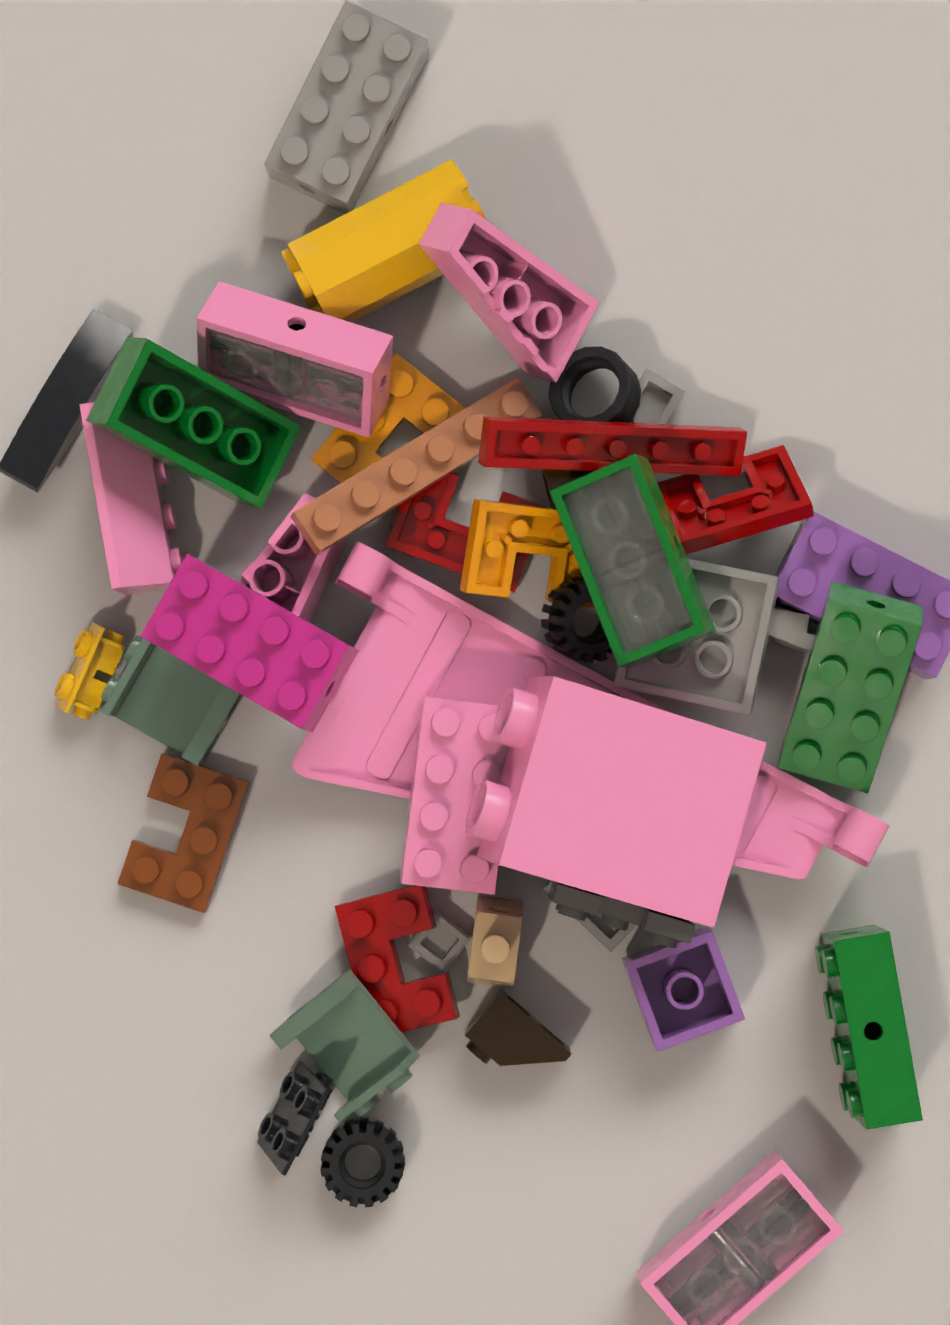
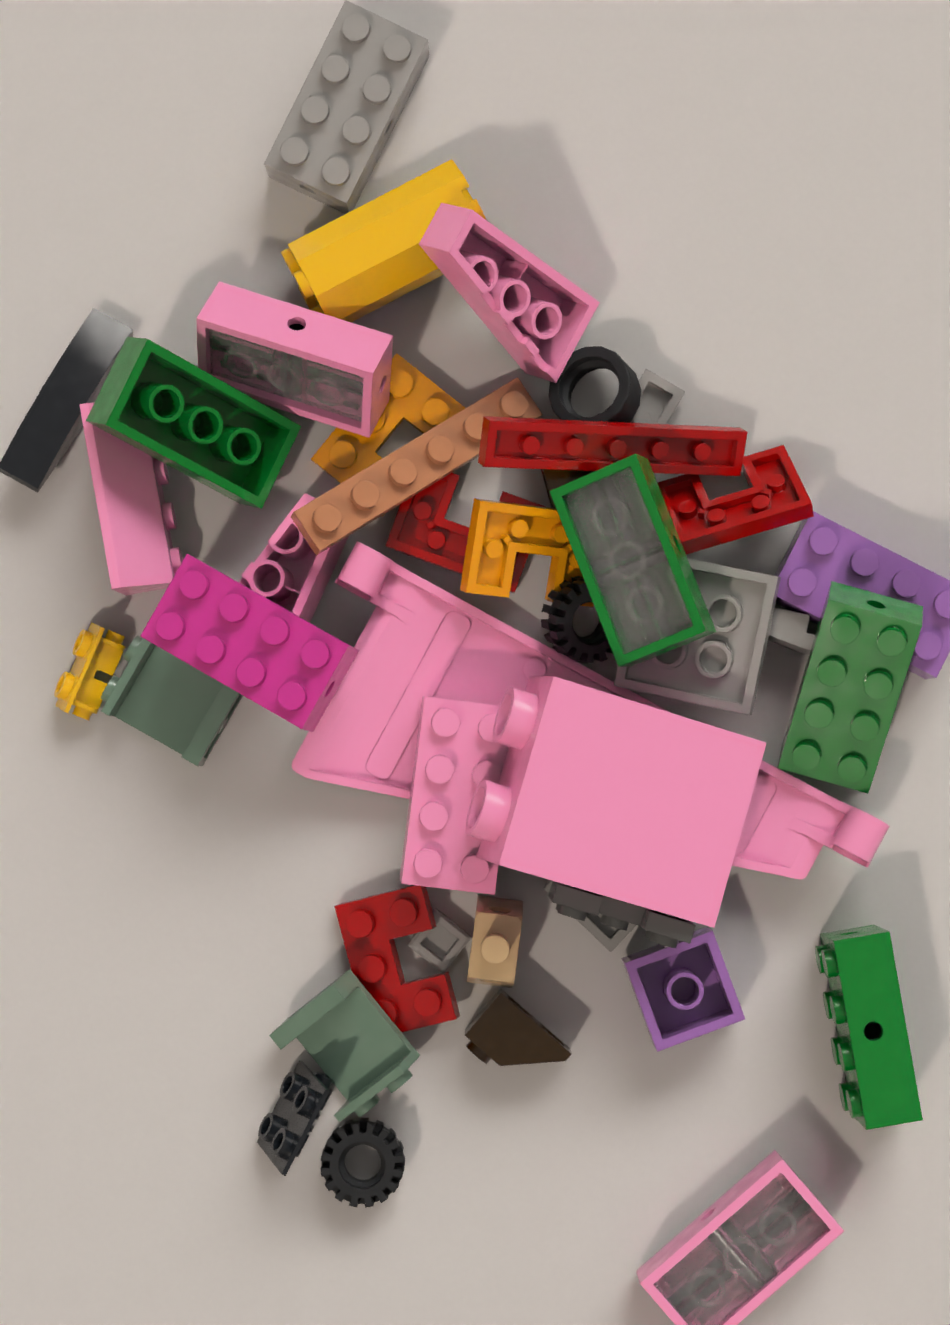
(193, 870): dark orange plate -> none

